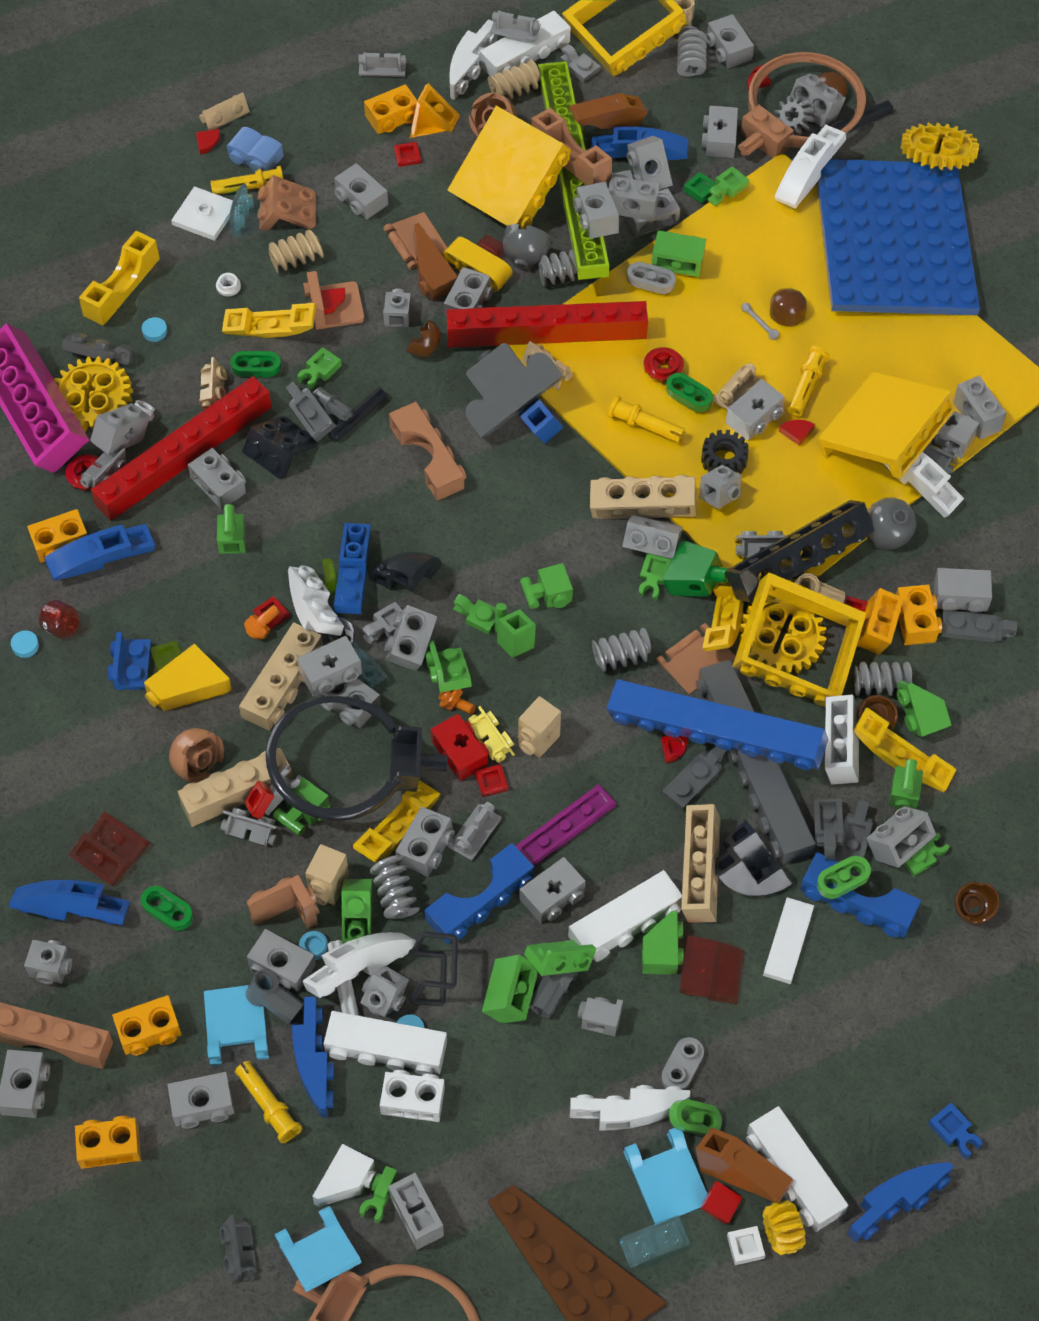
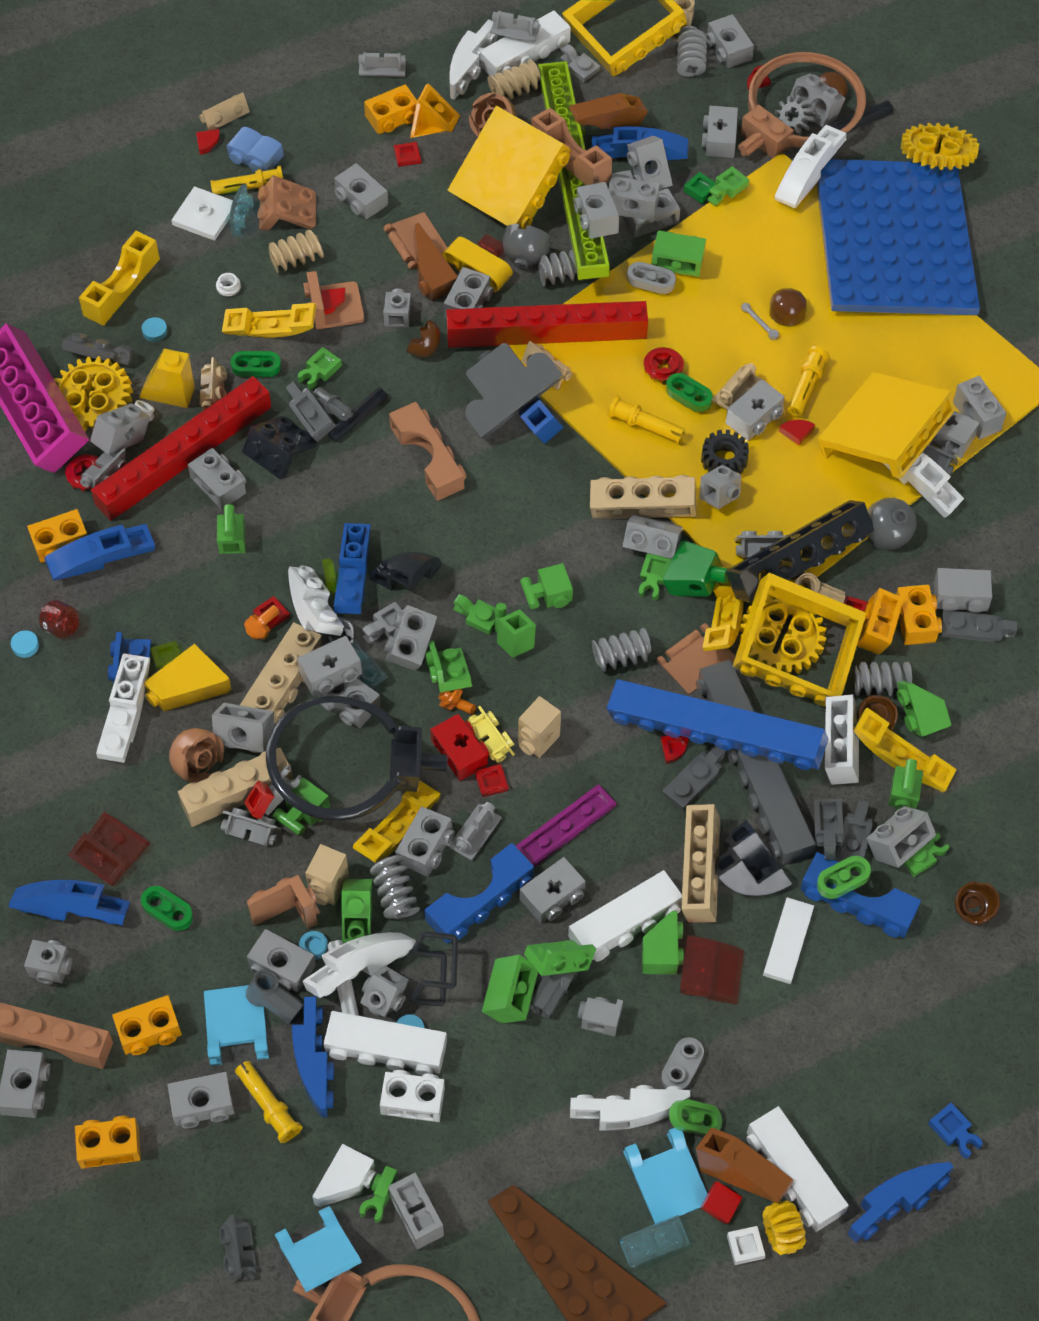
(125, 708): none -> white slope
(170, 380): none -> yellow slope
(243, 727): none -> light grey brick

